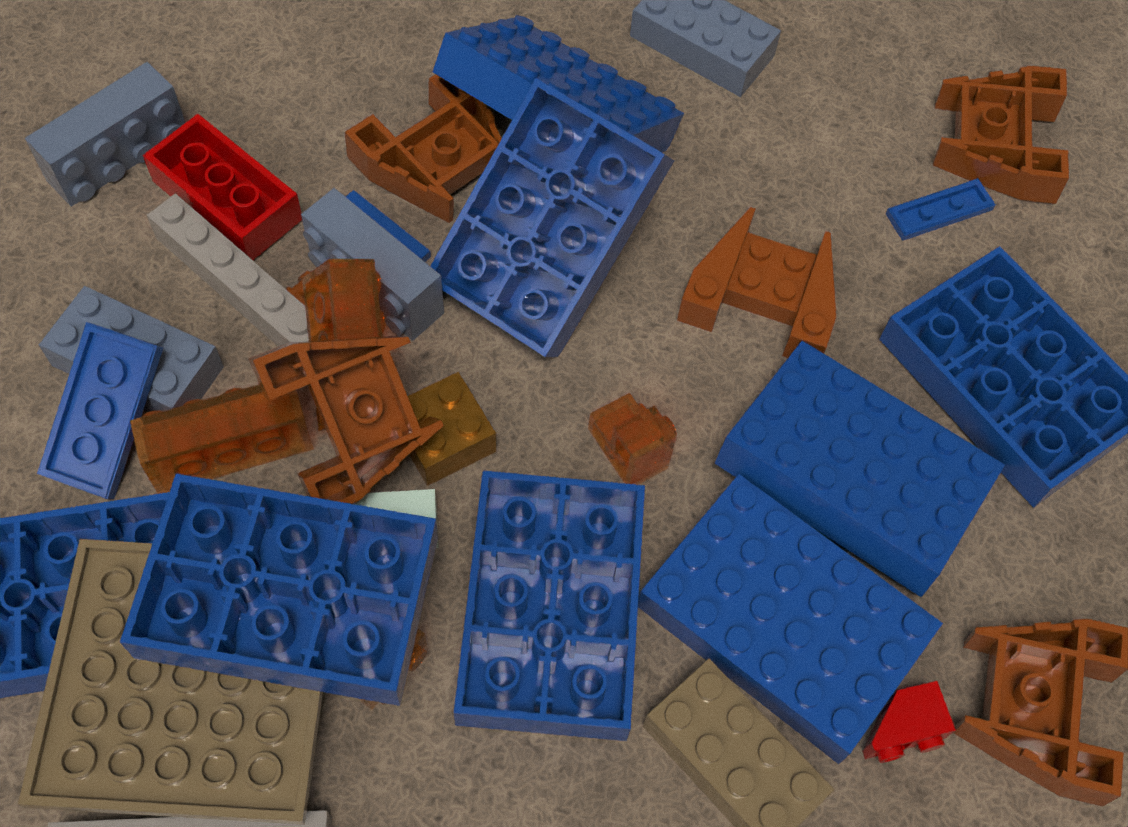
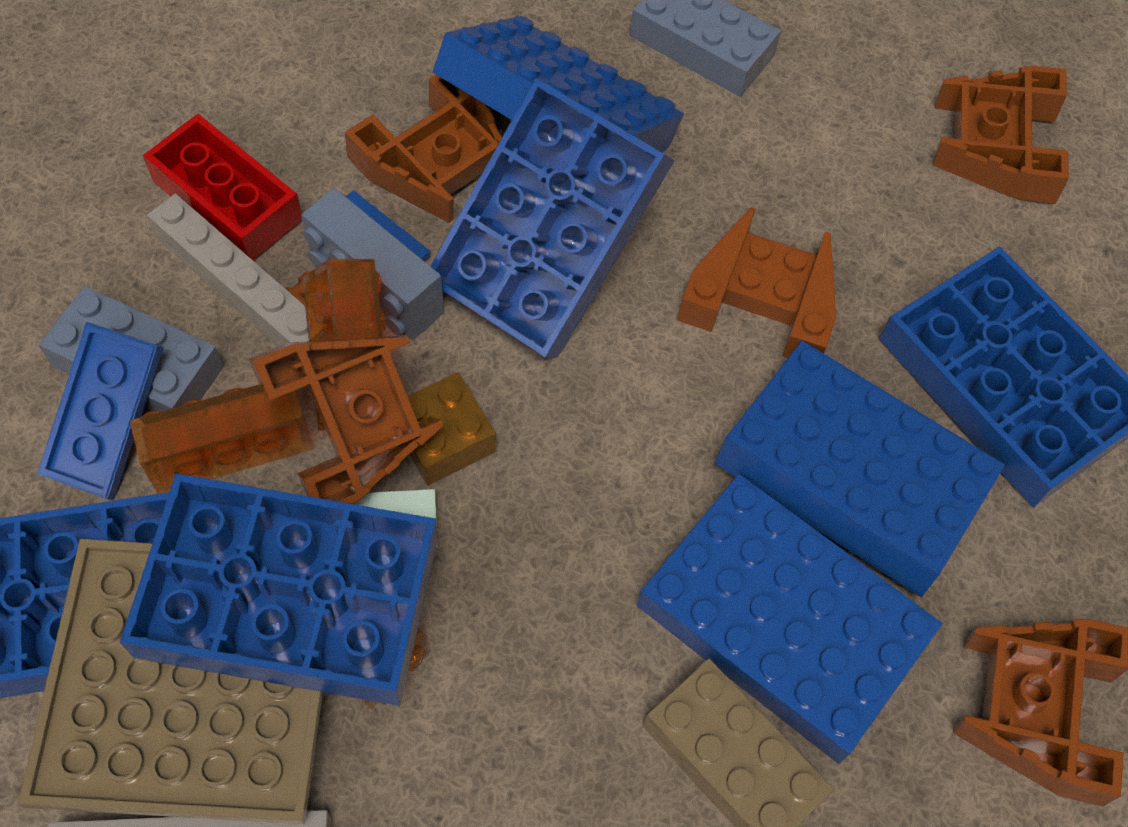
(106, 134): sand blue brick -> none
(552, 607): blue brick -> none
(633, 438): clear orange brick -> none
(910, 720): red slope -> none
(940, 209): blue tile -> none

